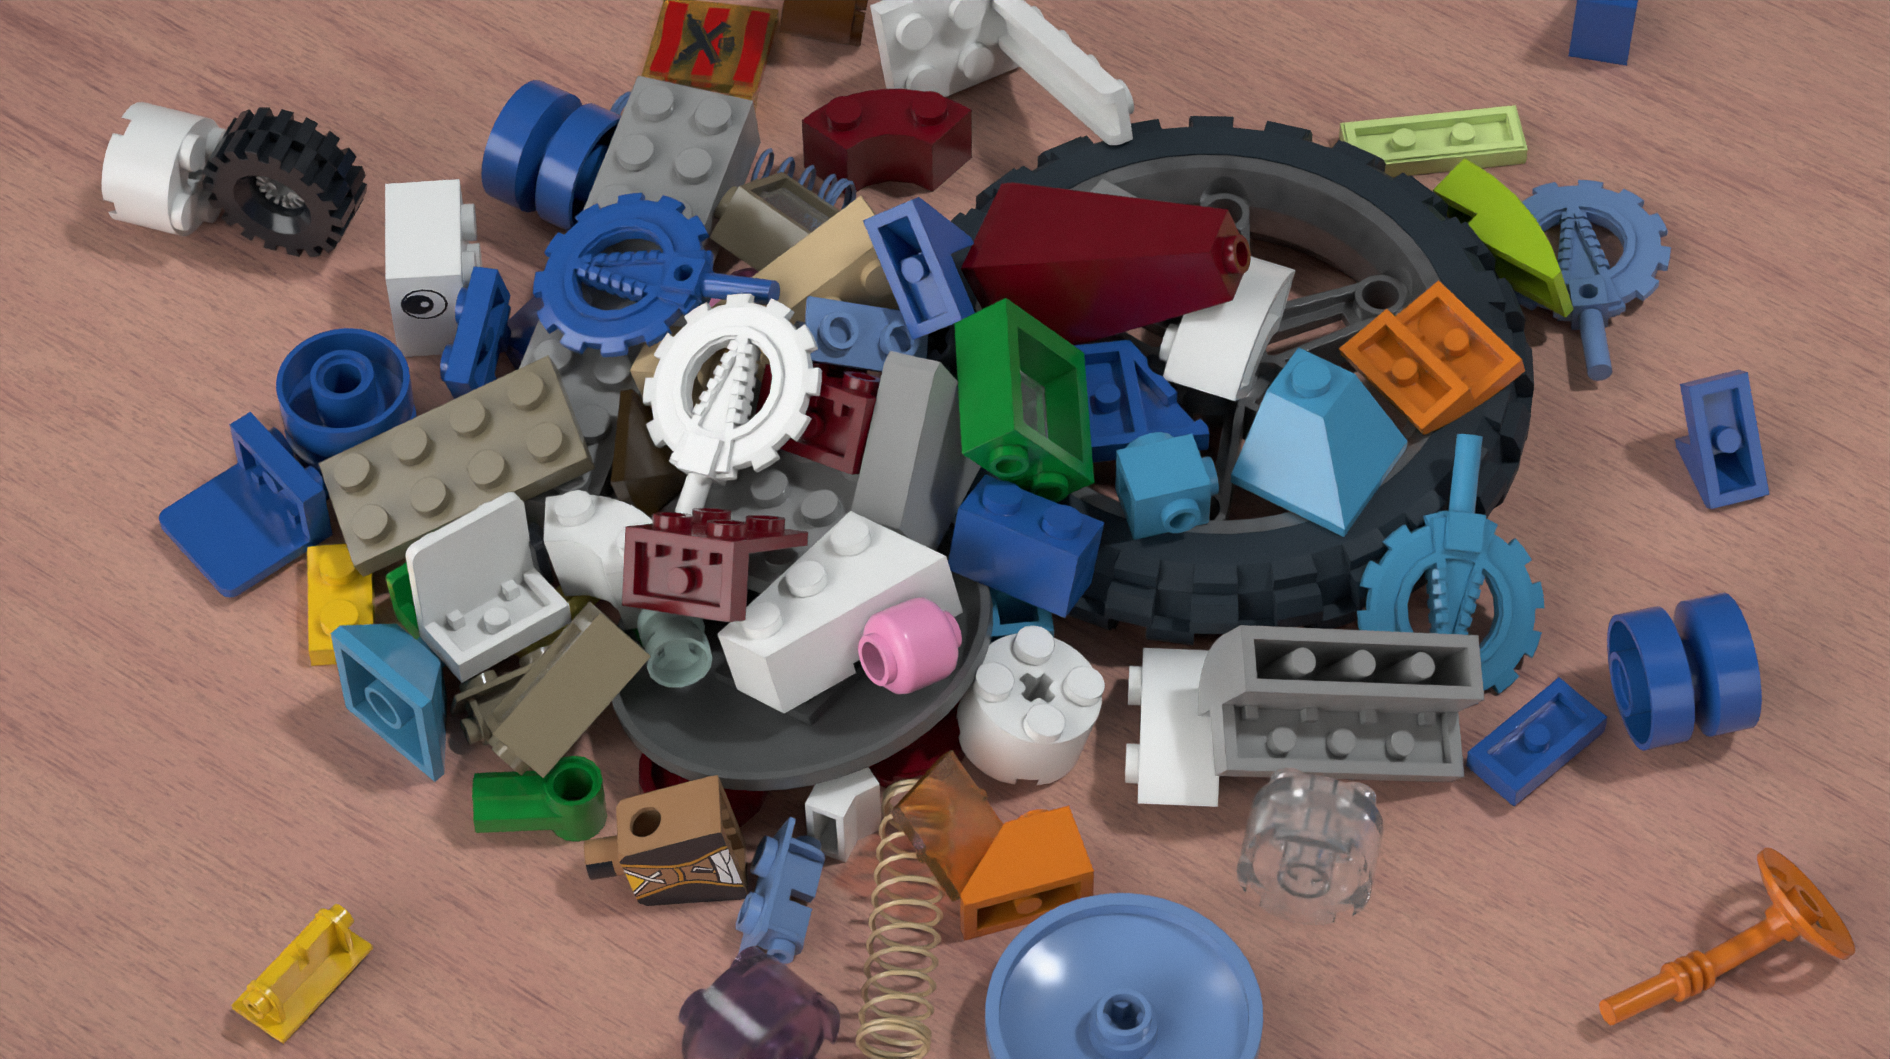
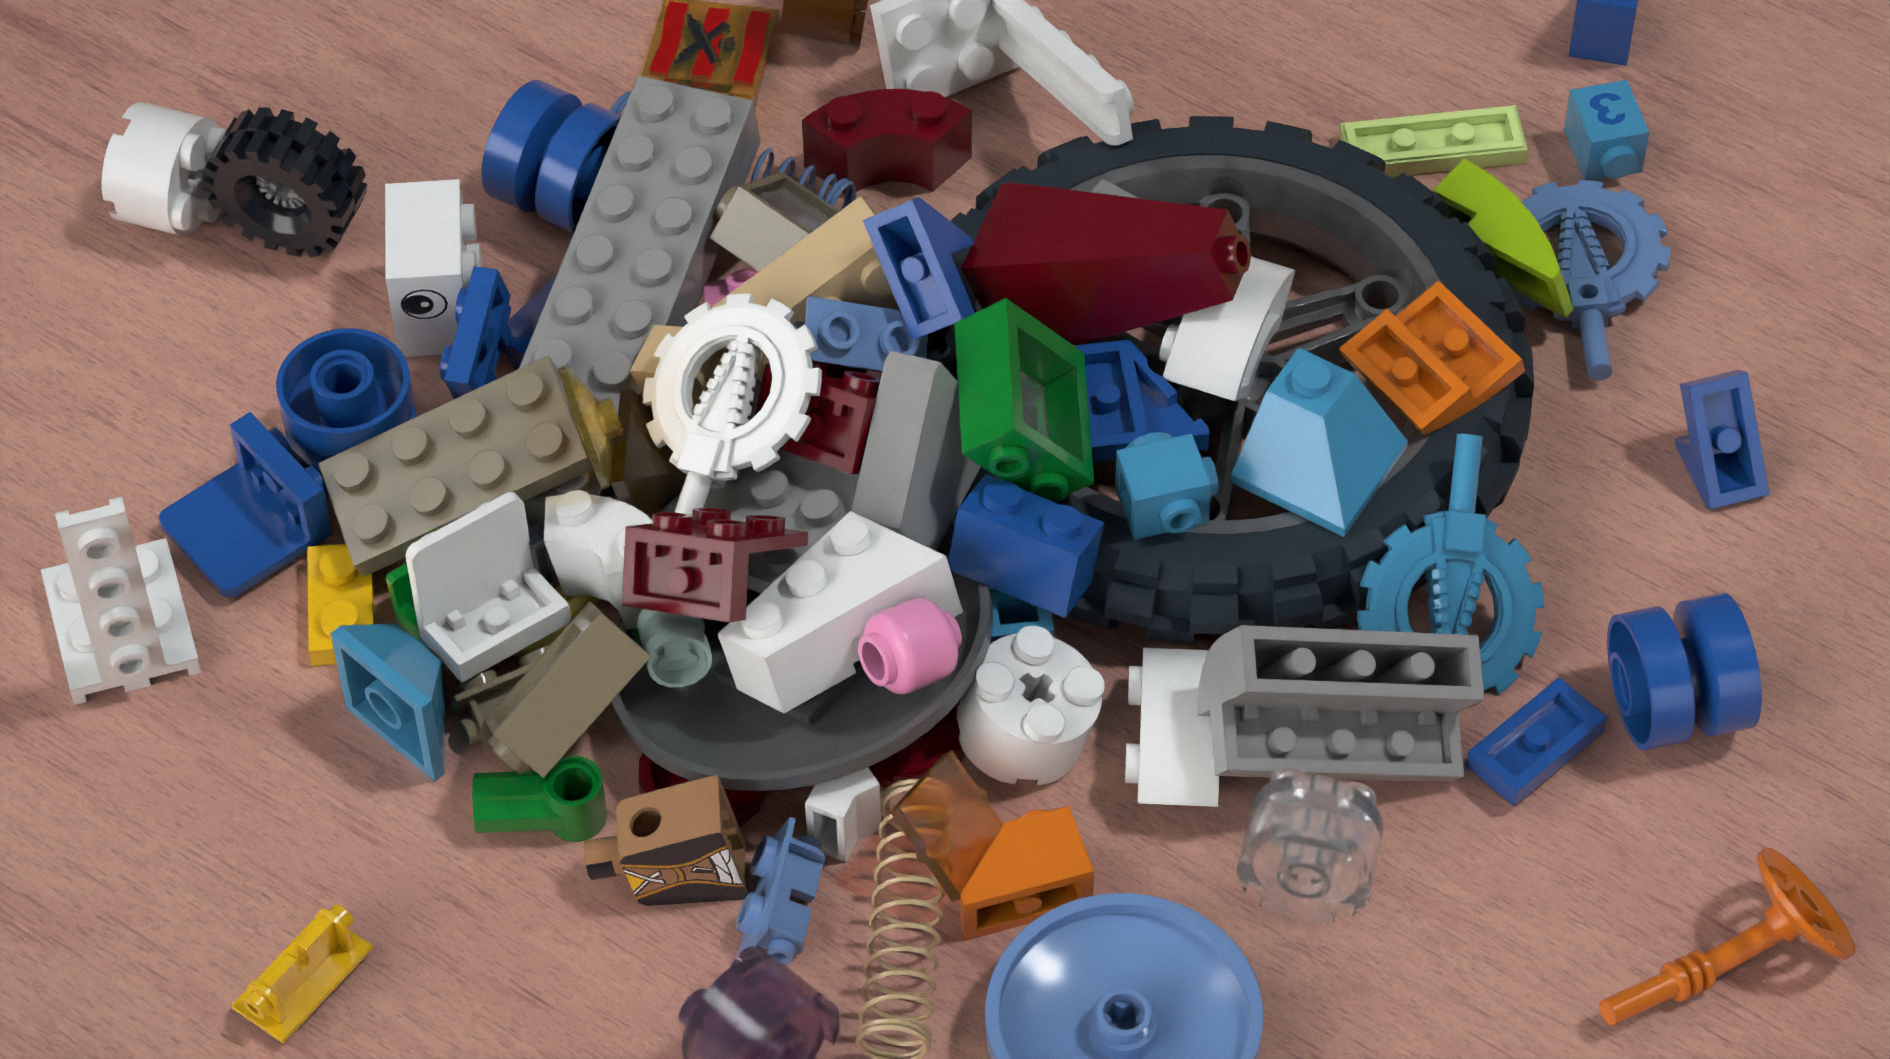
(116, 605): none -> white bracket
(596, 423): none -> clear yellow dish
(658, 282): blue bar -> none
(1606, 130): none -> dark azure brick

